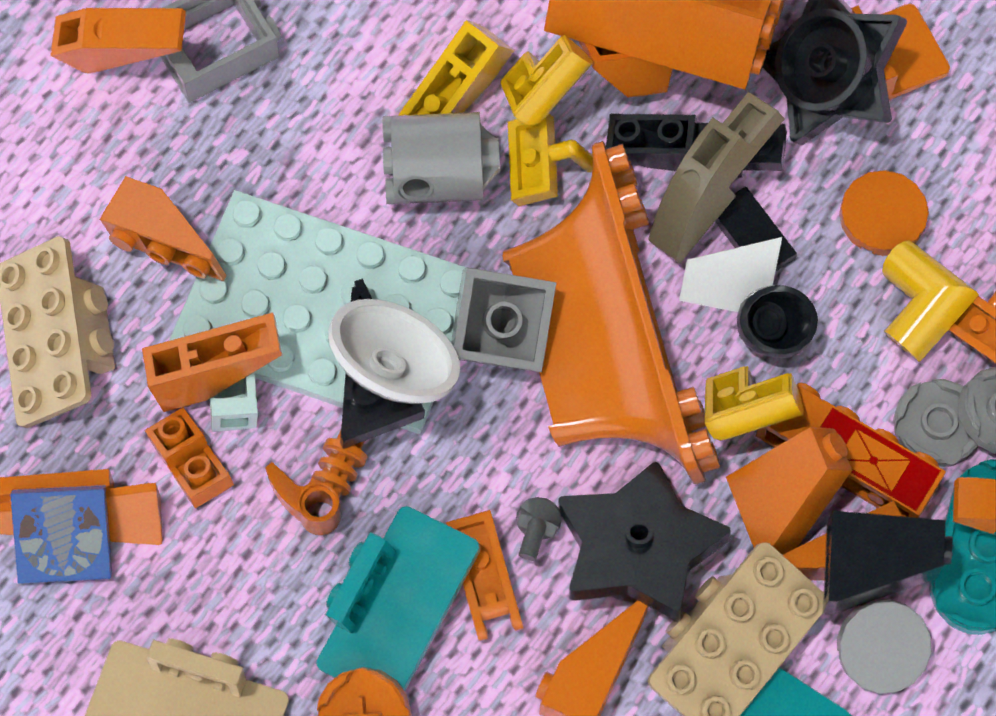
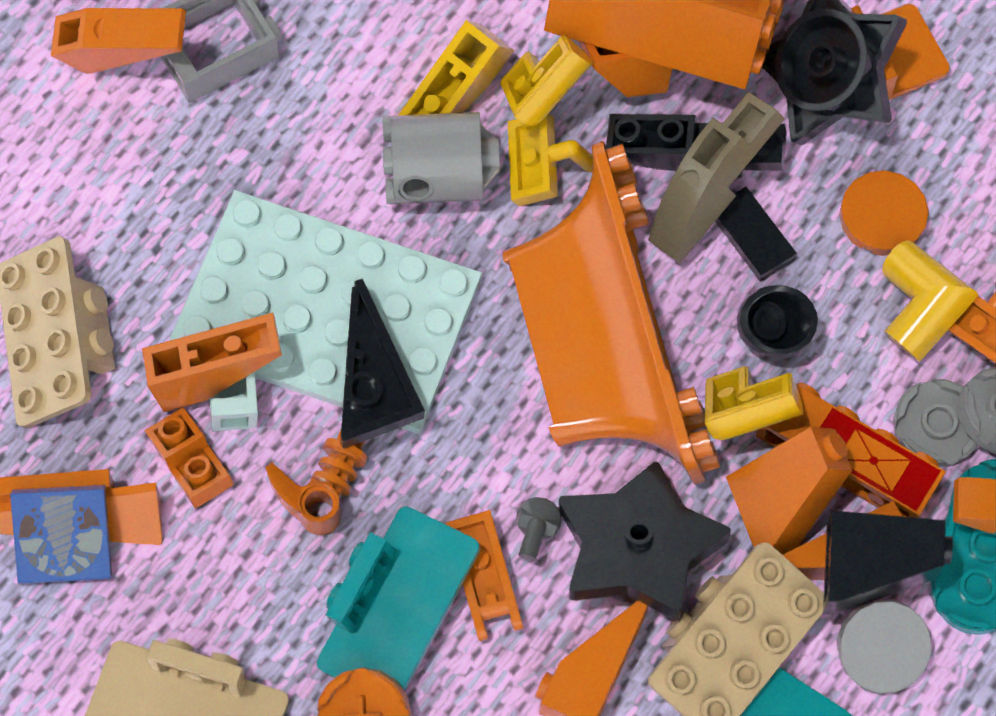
(150, 222): orange slope -> none
(393, 351): white dish -> none
(502, 319): light grey slope -> none
(730, 275): white sticker -> none

